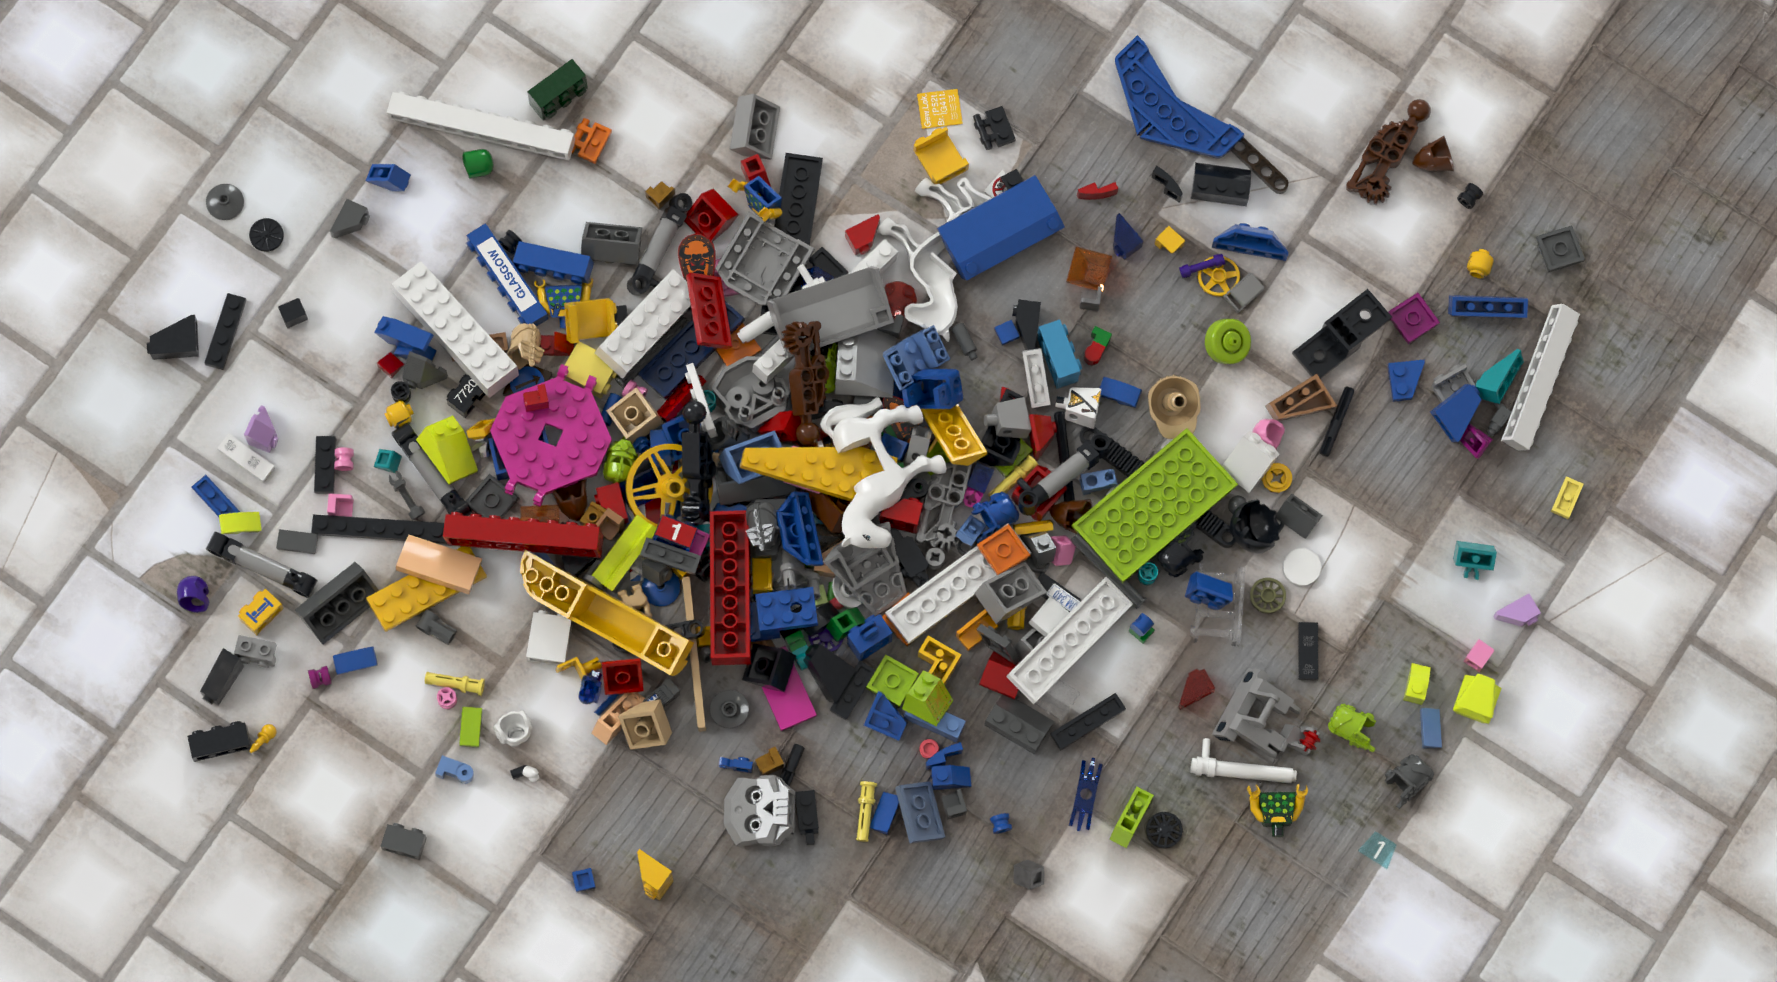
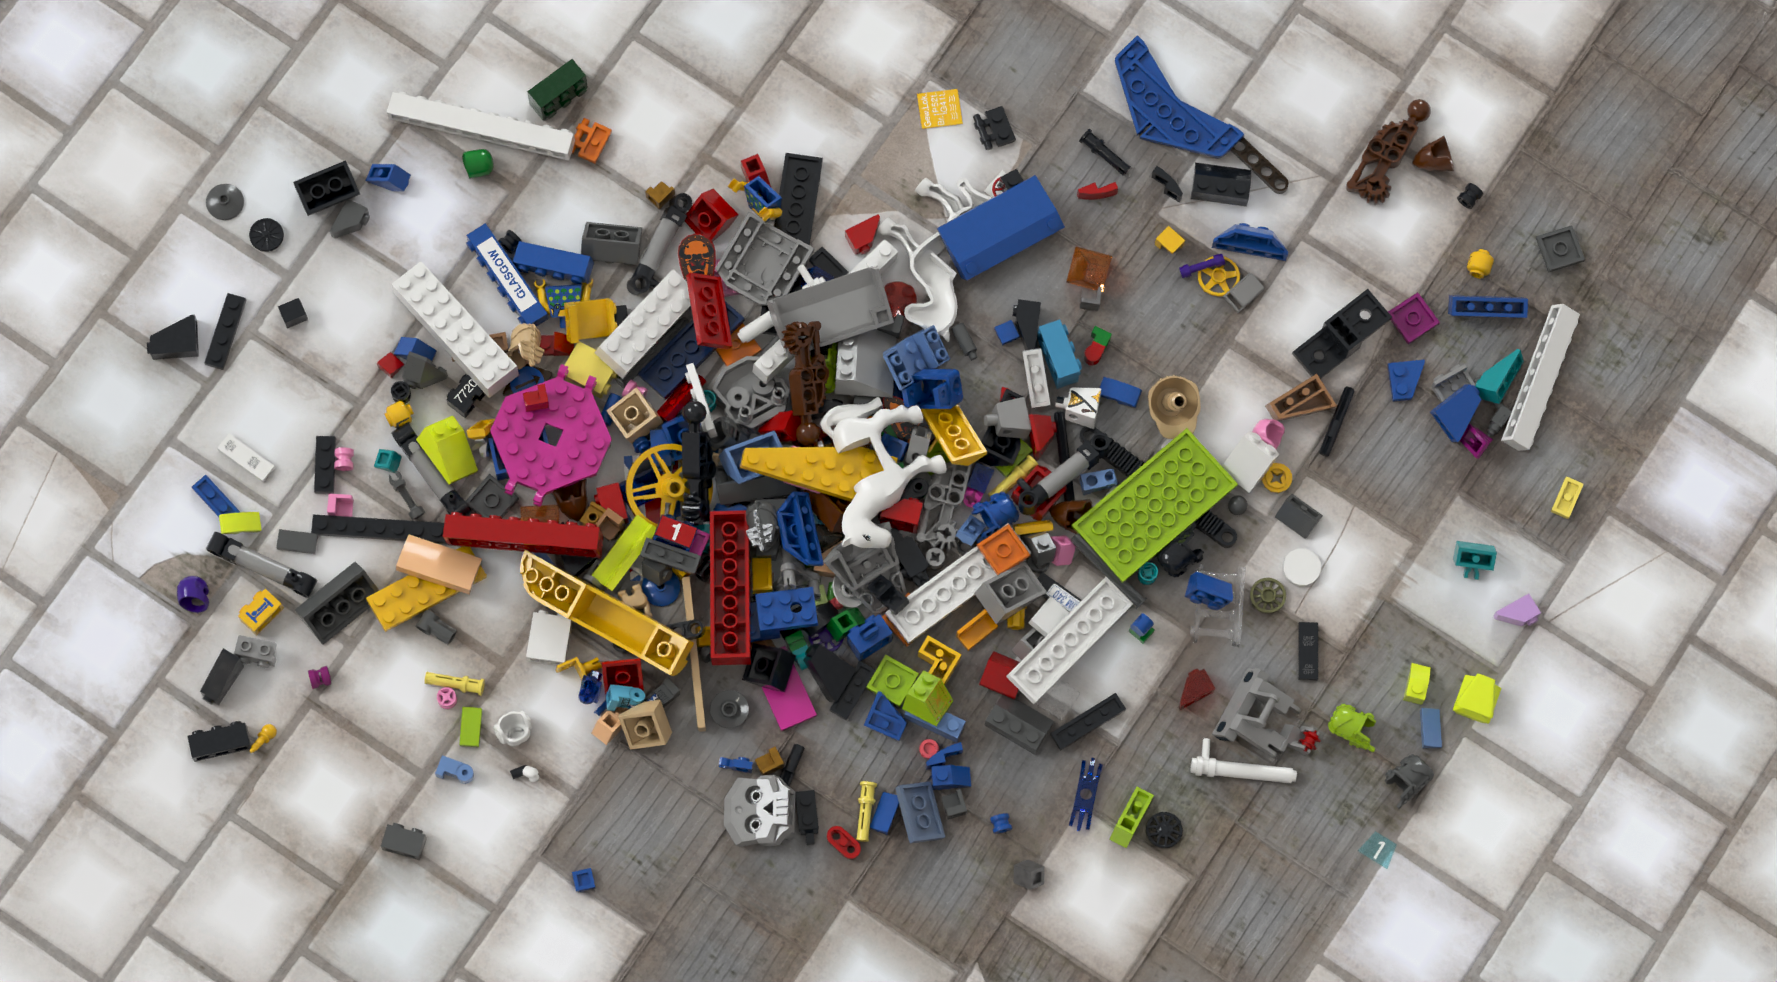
(261, 432): lavender slope -> none
(326, 188): none -> black slope
(355, 660): blue slope -> none
(403, 334): blue slope -> none
(619, 460): lime helmet -> none
(623, 697): none -> medium azure leg
(654, 875): yellow slope -> none
(754, 126): light grey slope -> none
(844, 842): none -> red plate
(888, 594): none -> black slope
(940, 156): yellow panel -> none
(998, 644): dark grey plate -> none
(1097, 146): none -> black pin
(1125, 239): clear blue slope -> none
(1227, 341): lime wheel -> none
(1255, 526): black piece -> none
(1277, 808): torso -> none
(1478, 655): bright pink panel -> none

